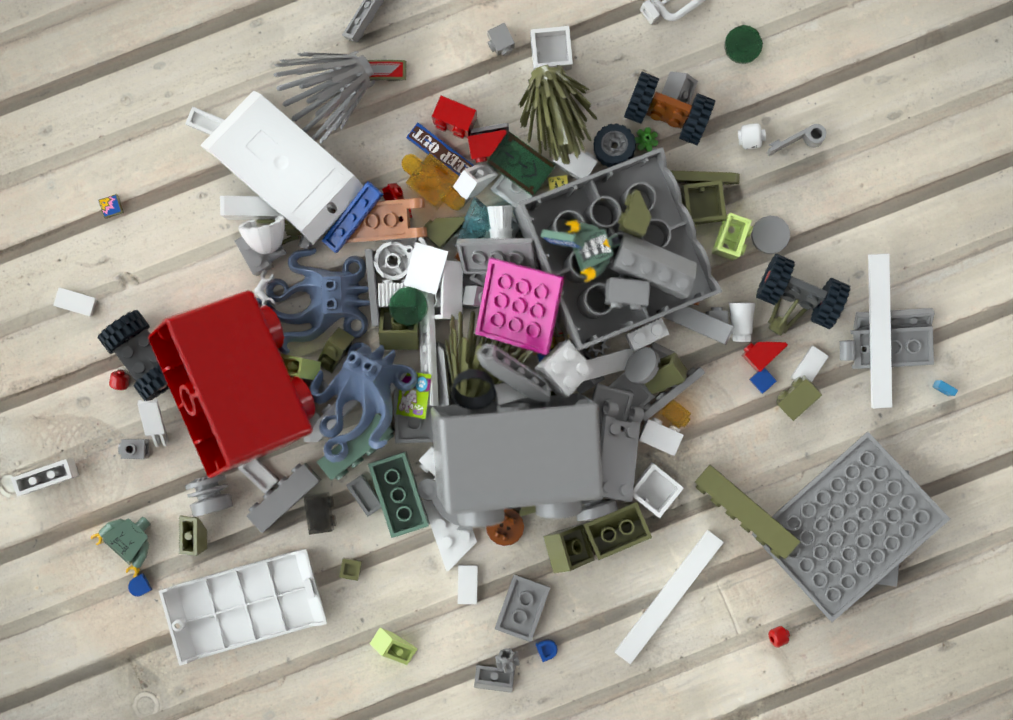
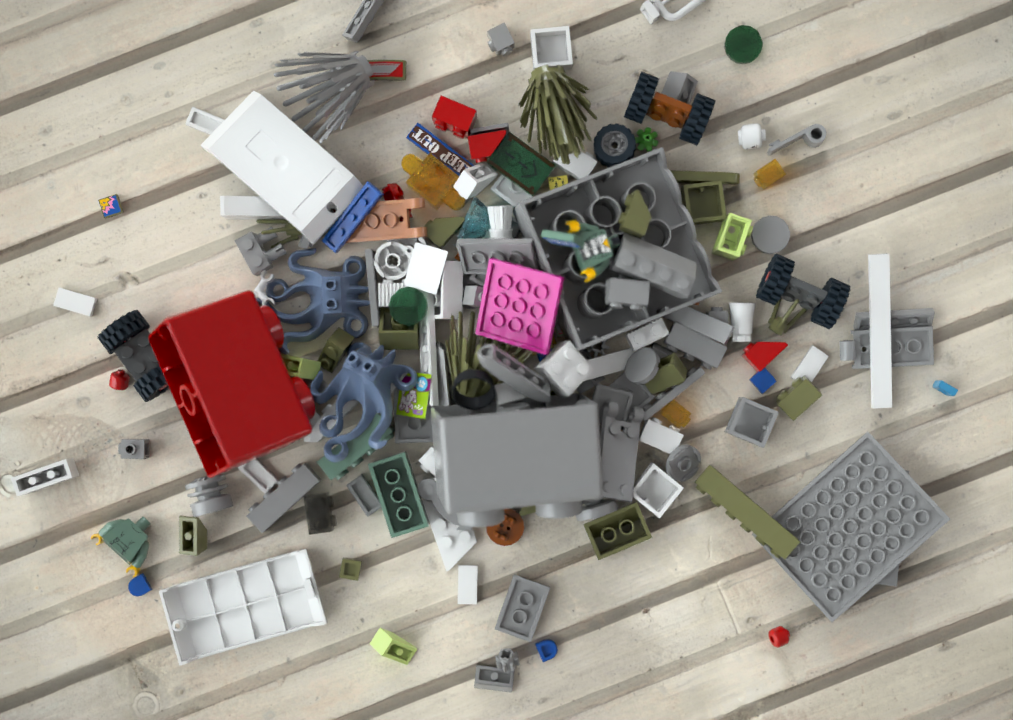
(152, 421): white arm -> none
(266, 238): white hair -> none
(568, 548): olive slope -> none
(668, 597): white tile -> none
(683, 463): none -> light grey tile
(694, 346): none -> light grey brick
(751, 422): none -> light grey piece
(768, 174): none -> clear yellow brick

